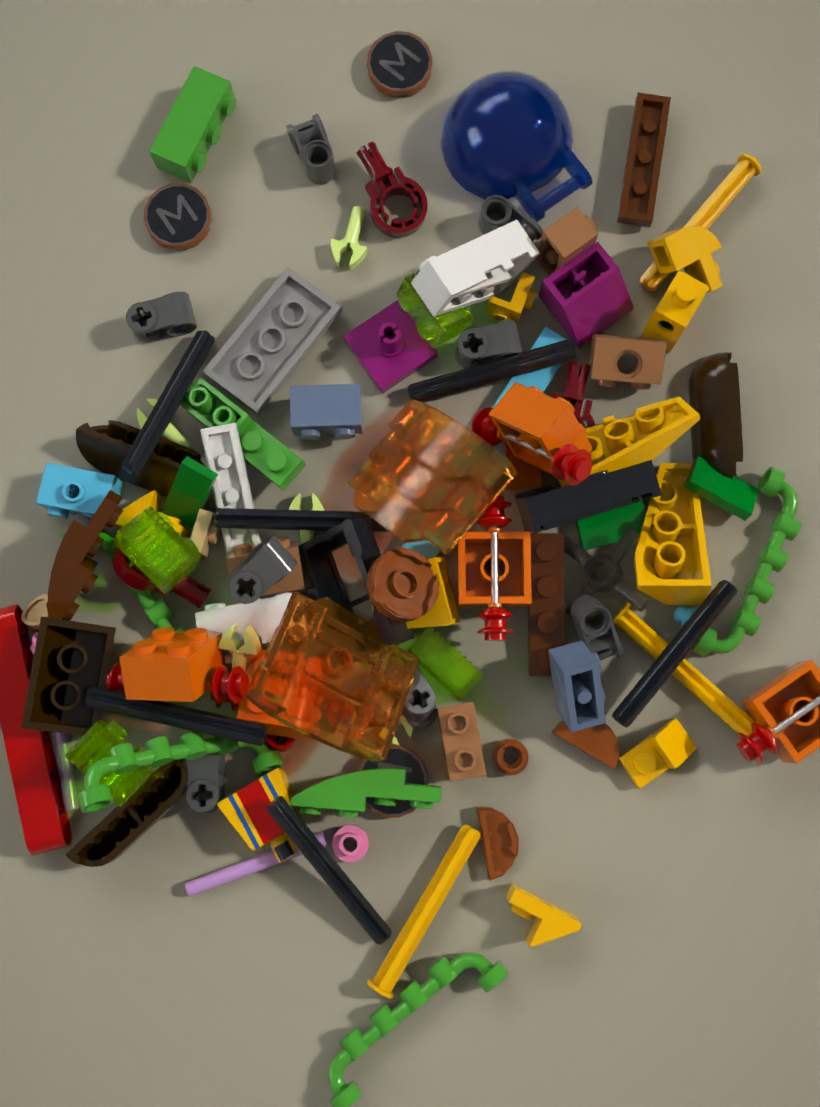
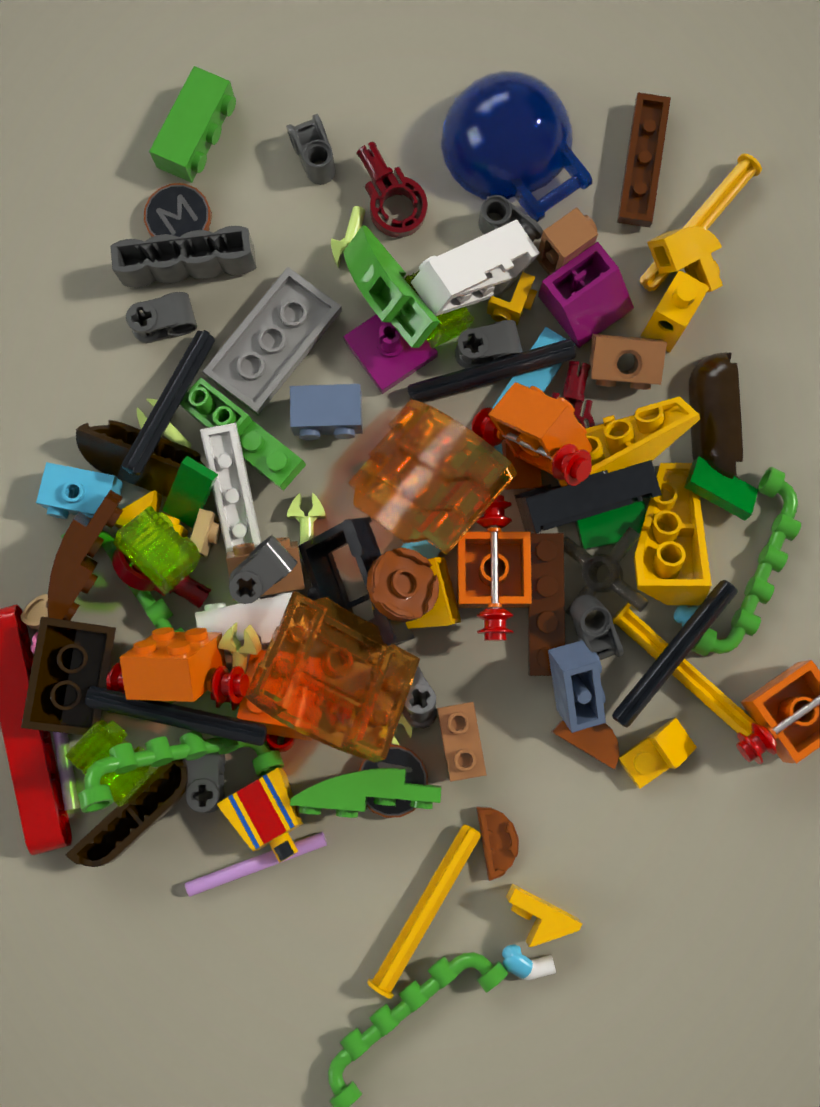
(175, 258): none -> dark grey brick
(285, 519): black axle -> none
(329, 870): black axle -> none
(362, 843): bright pink plate -> none
(386, 290): none -> bright green slope
(399, 64): black tile -> none
(445, 663): clear neon green brick -> none
(521, 760): dark orange plate -> none
(524, 967): none -> arm

